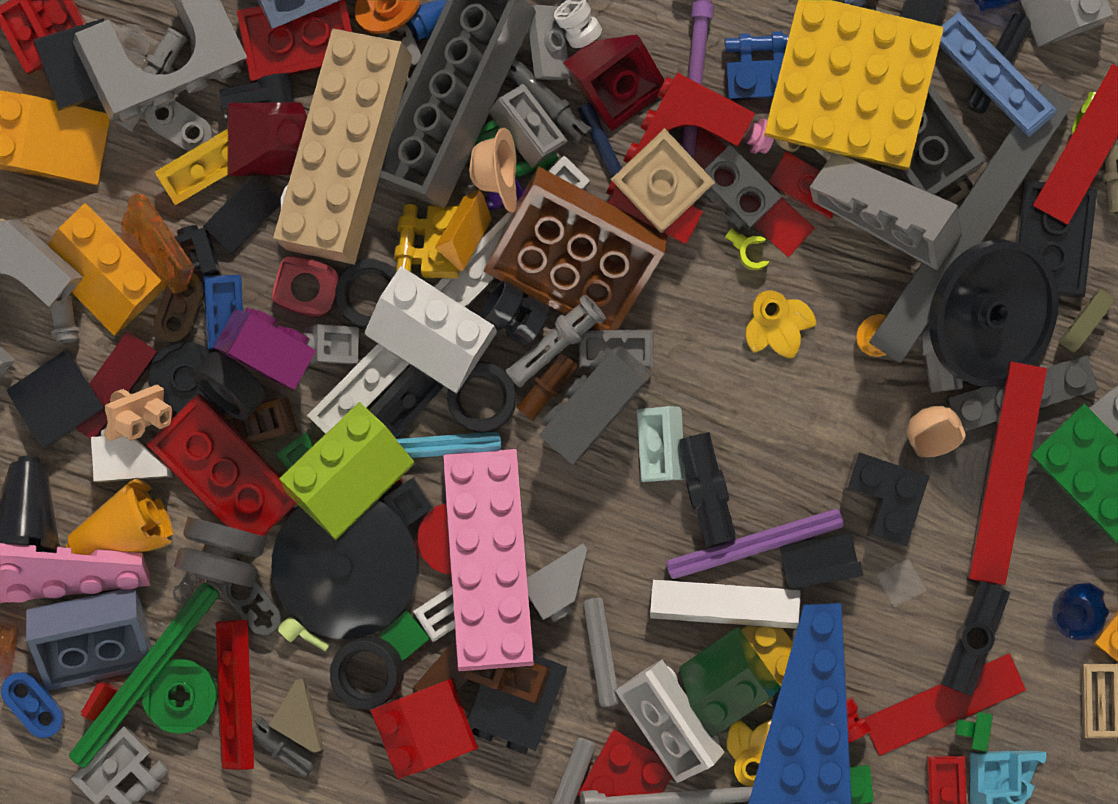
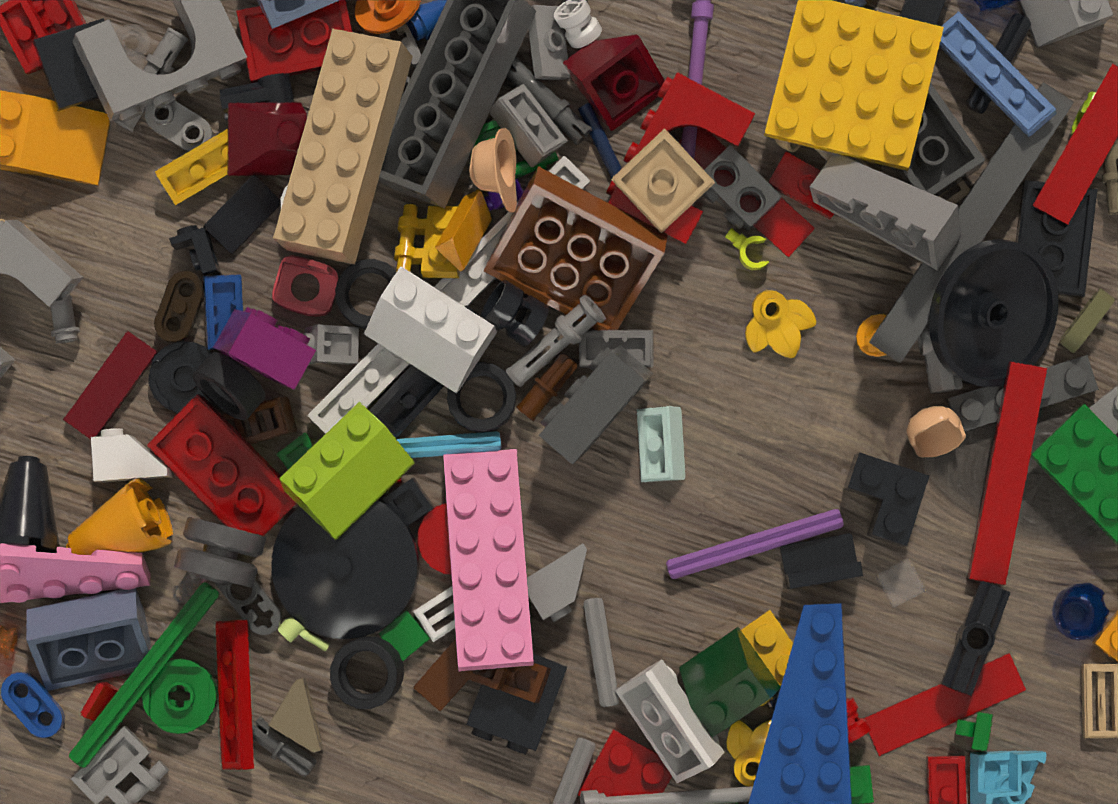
(55, 399): black slope -> none
(115, 278): light orange slope -> none
(131, 413): light nougat hips -> none
(158, 243): clear orange plate -> none
(424, 729): red slope -> none
(707, 489): black piece -> none
(725, 604): white tile -> none
(754, 78): blue plate -> none
(756, 138): bright pink plate -> none

